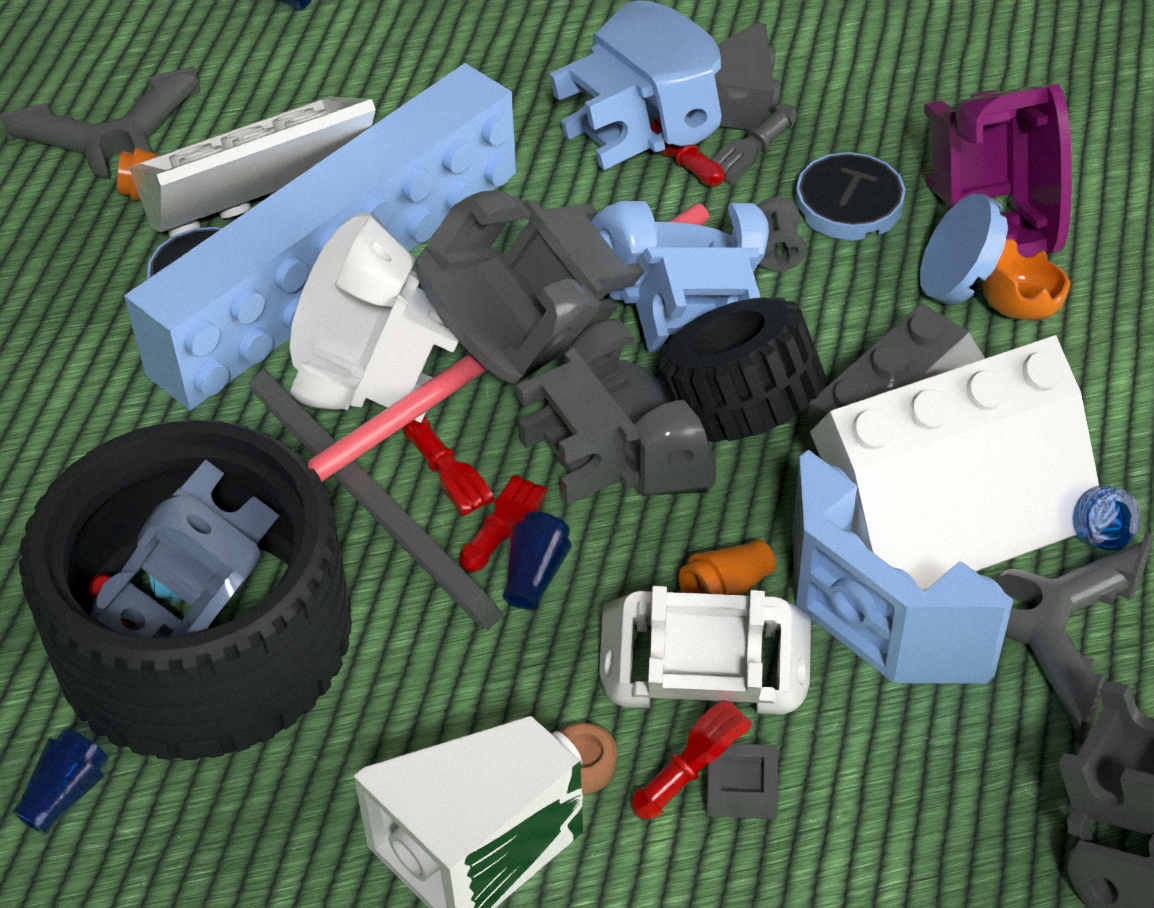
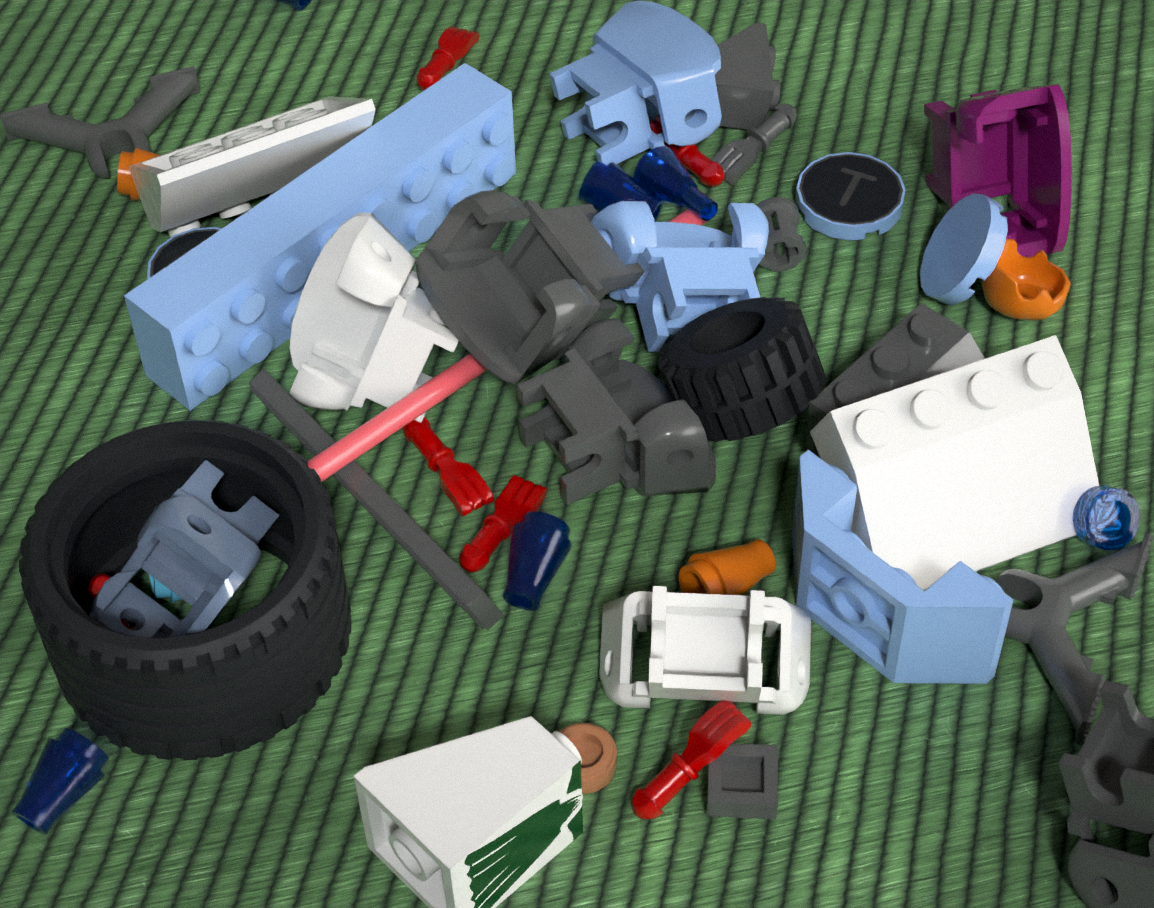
(451, 47): none -> red piece
(611, 184): none -> clear blue cone
(668, 179): none -> clear blue cone

